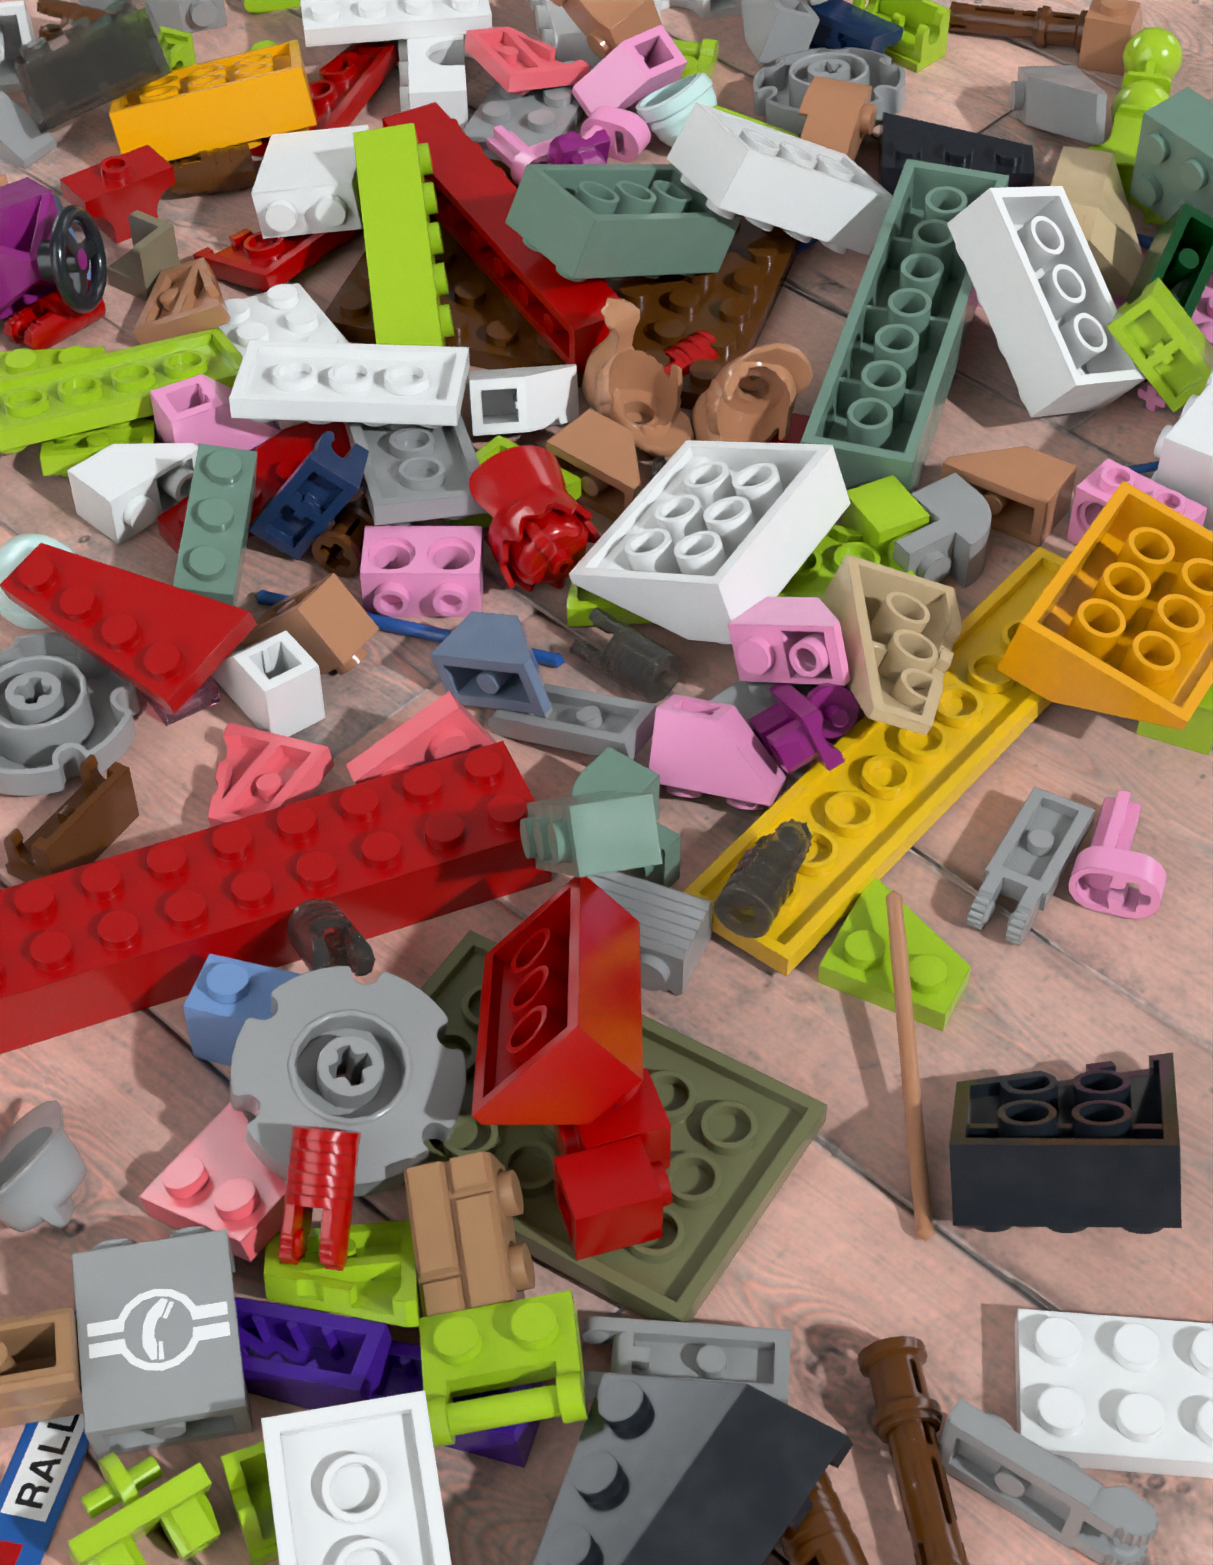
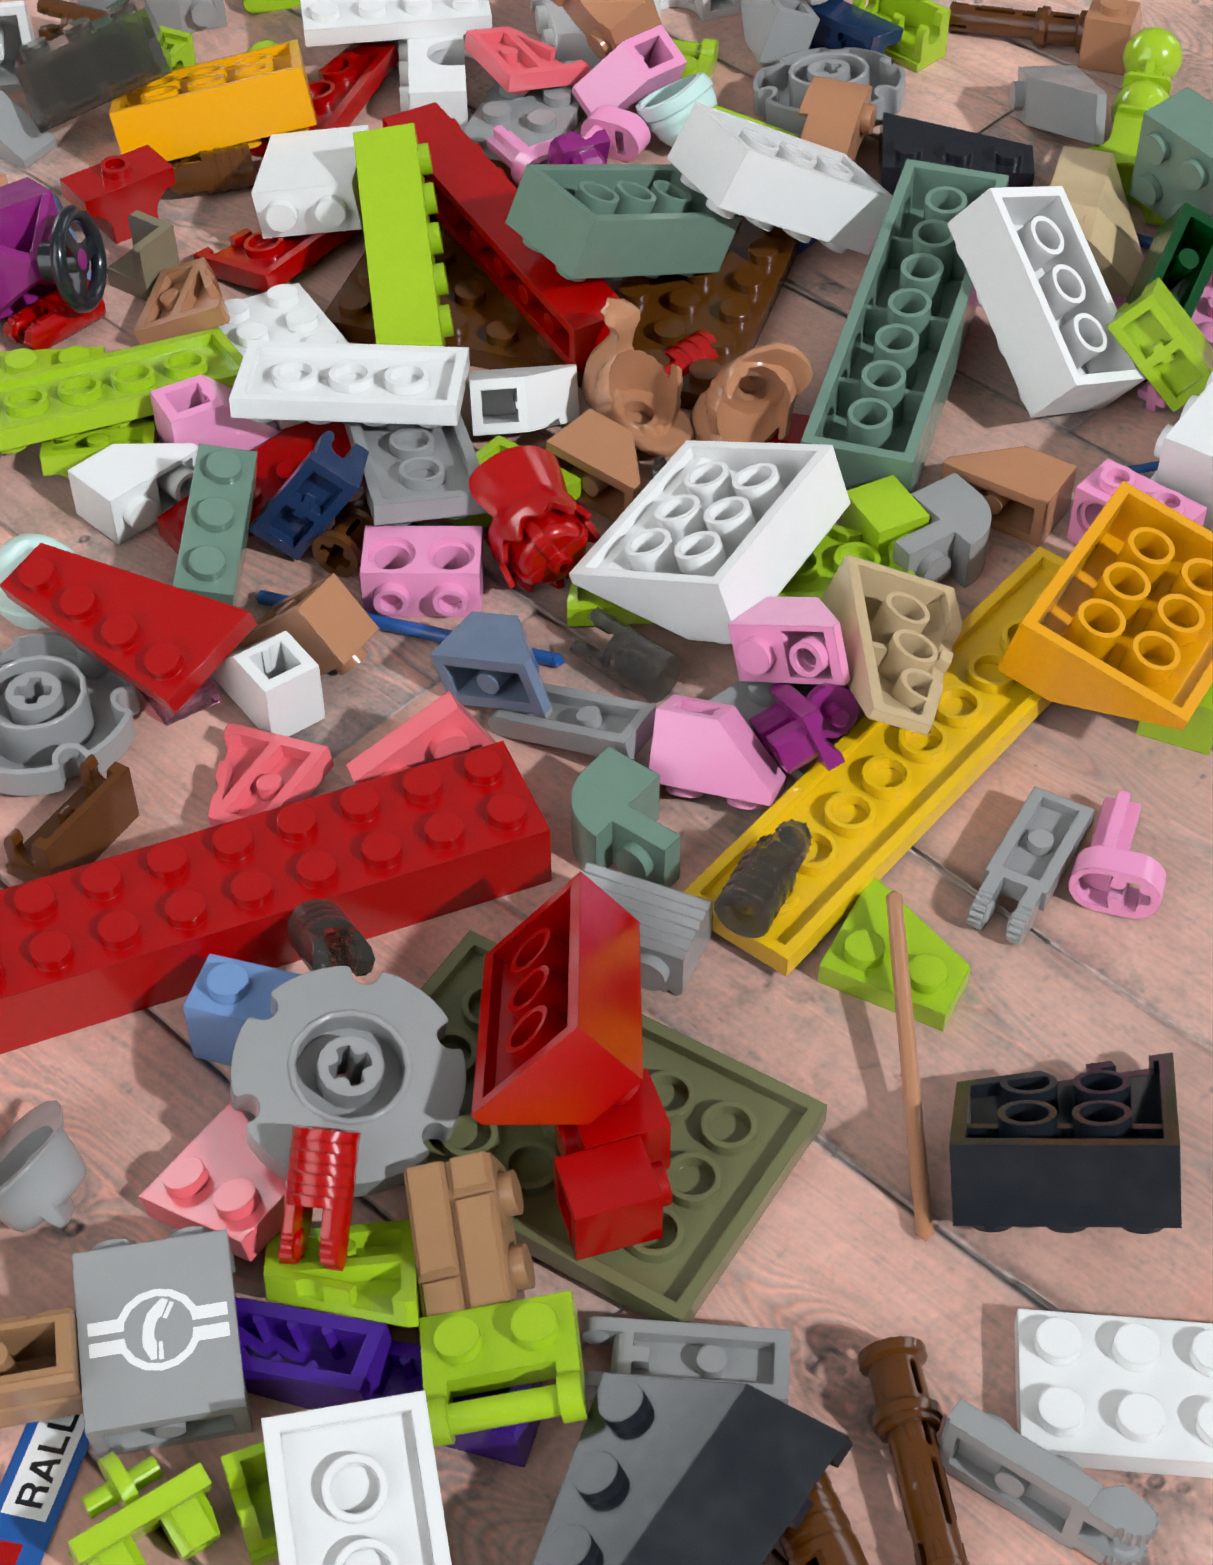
(592, 833): sand green brick -> none

